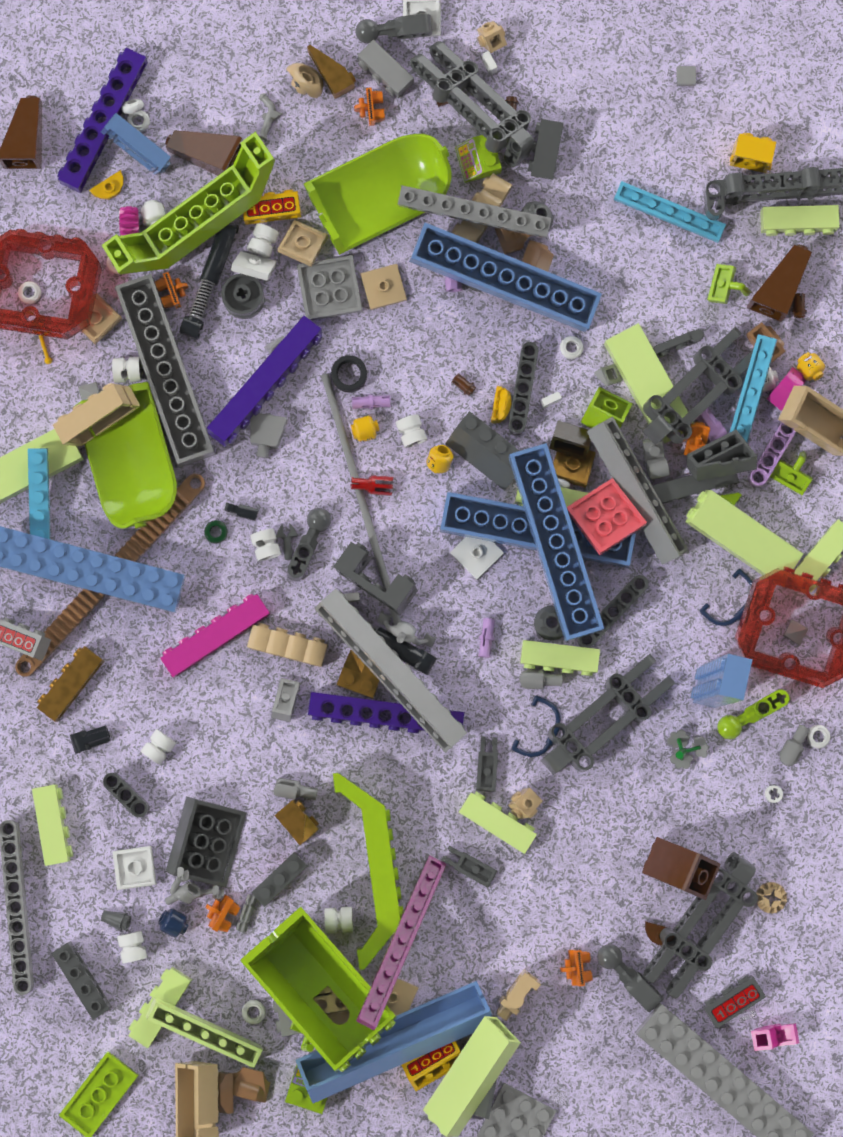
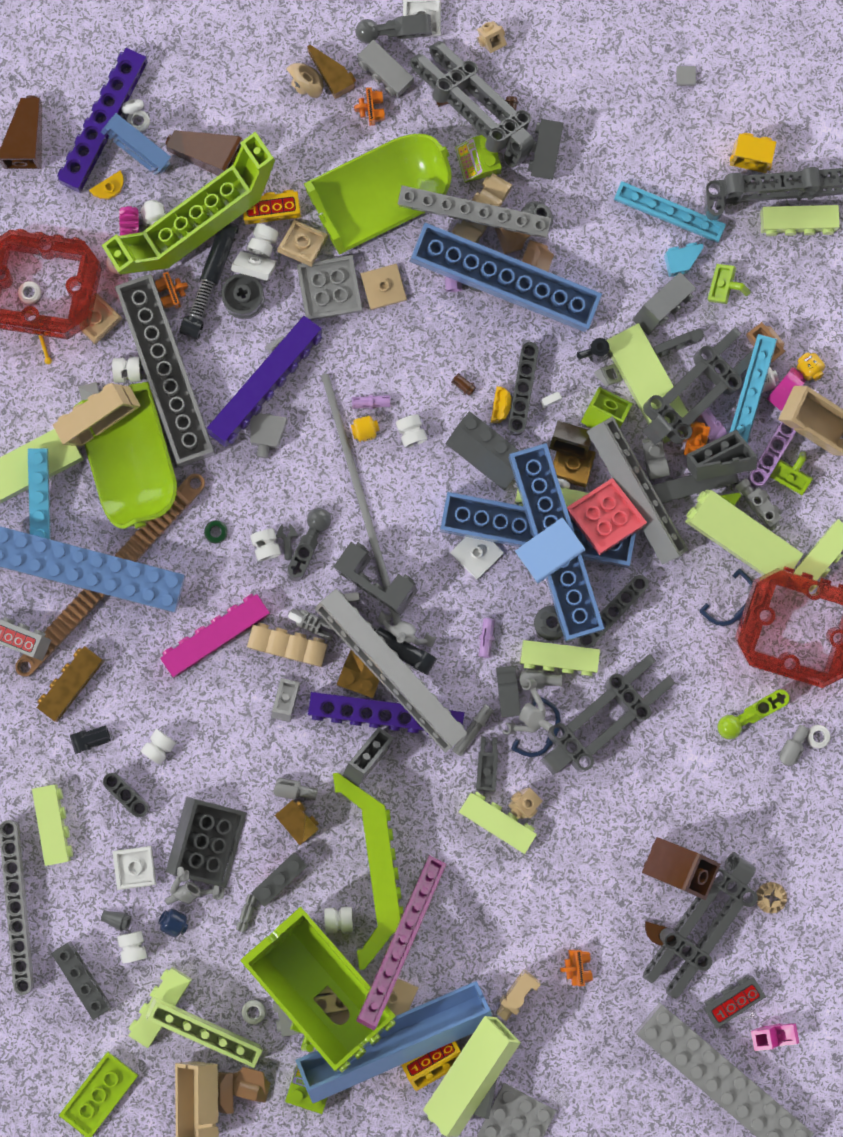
(219, 911): orange hips -> none
(242, 511): black bar -> none
(271, 115): light grey piece -> none
(310, 622): none -> light grey hinge
(349, 359): black tyre -> none
(368, 756): none -> dark grey brick
(370, 485): red arm -> none
(439, 459): yellow head -> none
(471, 867): dark grey hinge -> none
(473, 729): none -> light grey axle
(489, 63): white tile -> none
(508, 691): none -> dark grey piece
(531, 715): none -> light grey piece
(550, 550): none -> light blue piece
(569, 355): white piece -> none
(597, 351): none -> black piece
(643, 991): dark grey beam -> none
(664, 302): none -> wedge
(681, 757): light grey plant -> none
(682, 259): none -> medium azure slope
(721, 681): medium blue brick -> none
(763, 507): none -> light grey brick
(779, 289): reddish brown slope -> none
(779, 791): white bush -> none
(795, 632): light grey slope -> none
(799, 306): reddish brown pin -> none

